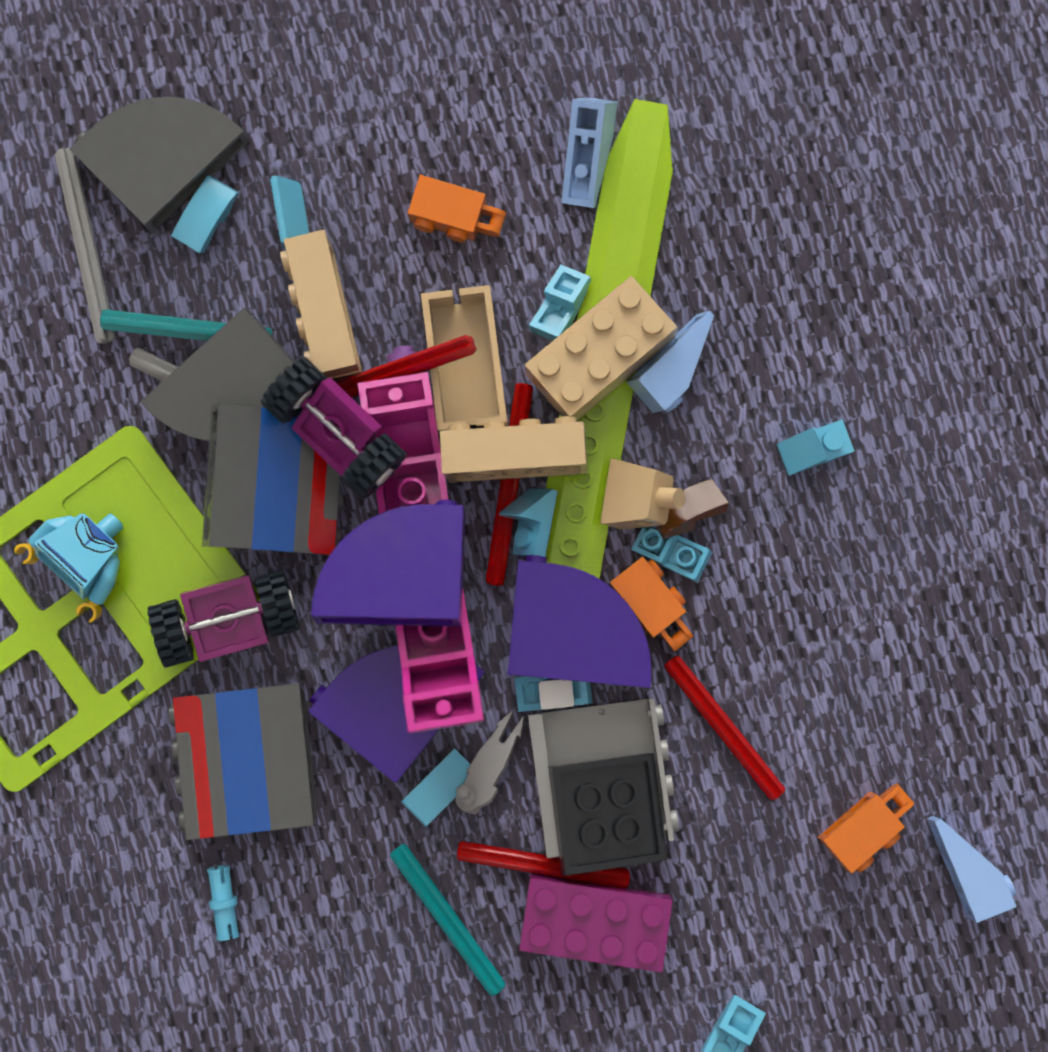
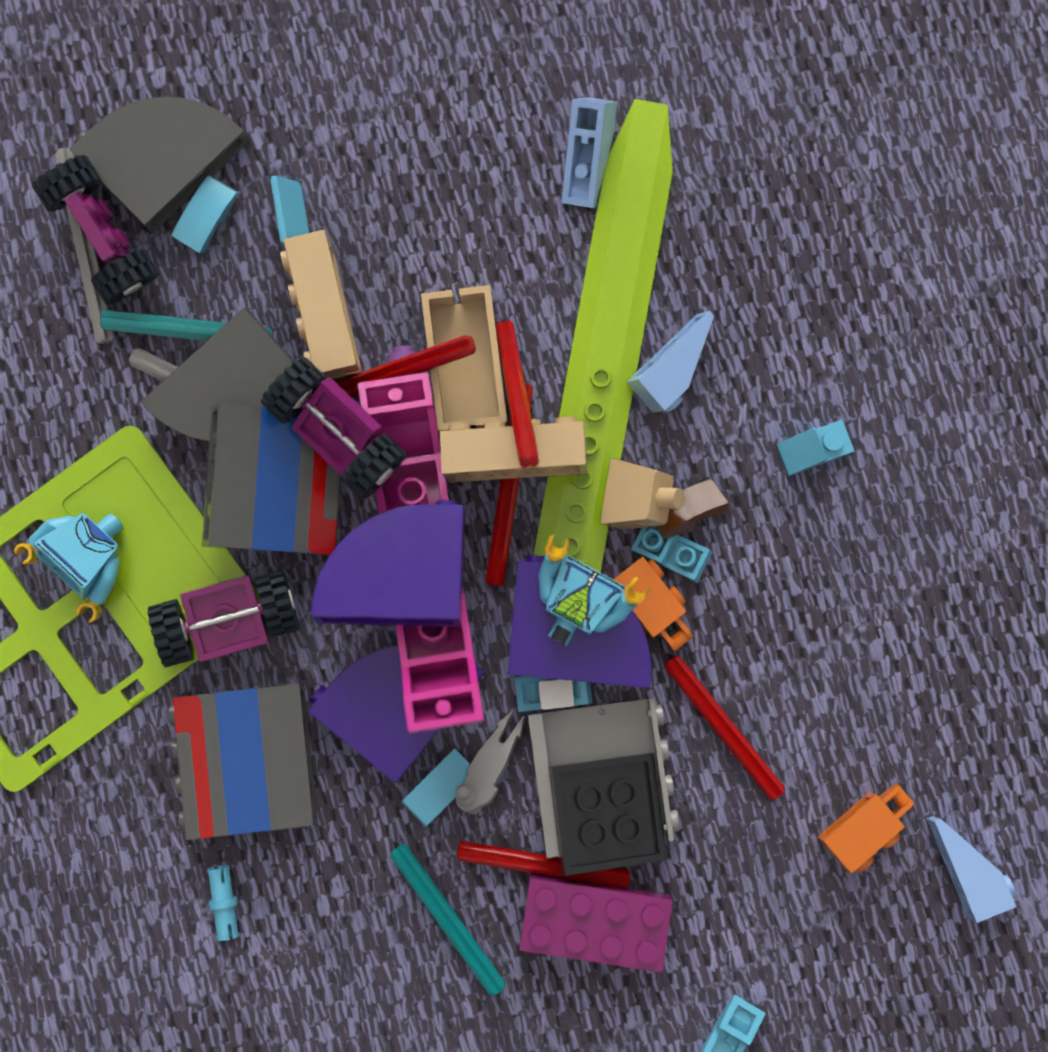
(70, 186): none -> black plate
(452, 210): orange brick -> none
(517, 395): none -> red axle
(535, 515): medium azure slope -> none
(562, 303): medium azure slope -> none
(582, 595): none -> torso
(601, 350): tan brick -> none

